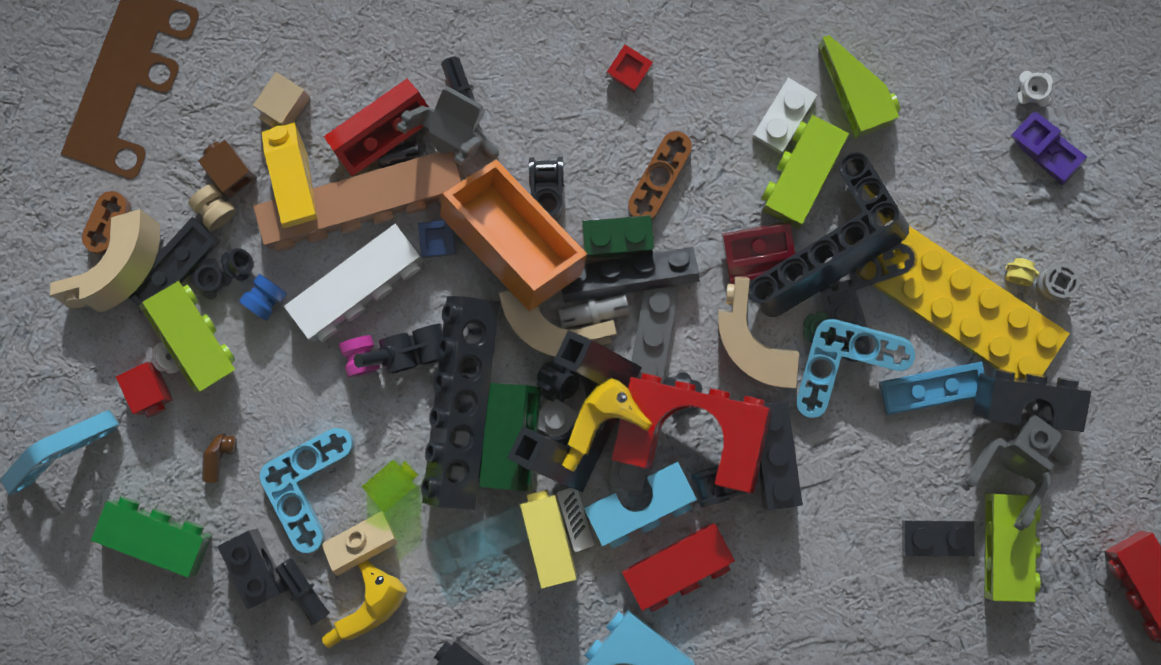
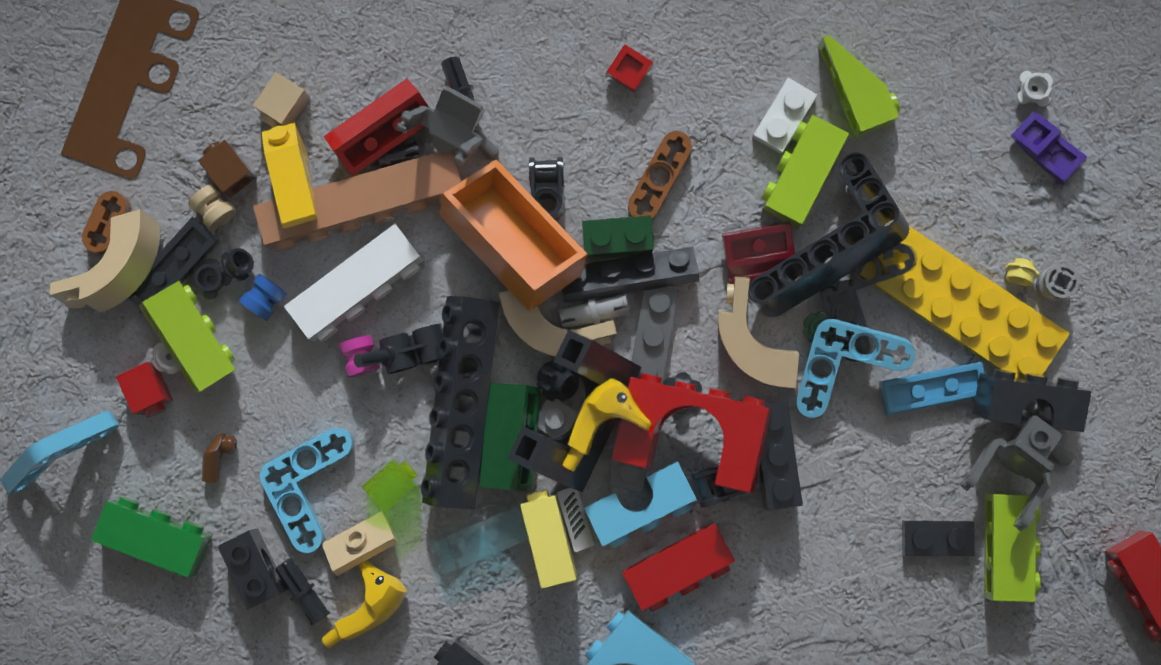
(436, 239): dark blue plate -> none

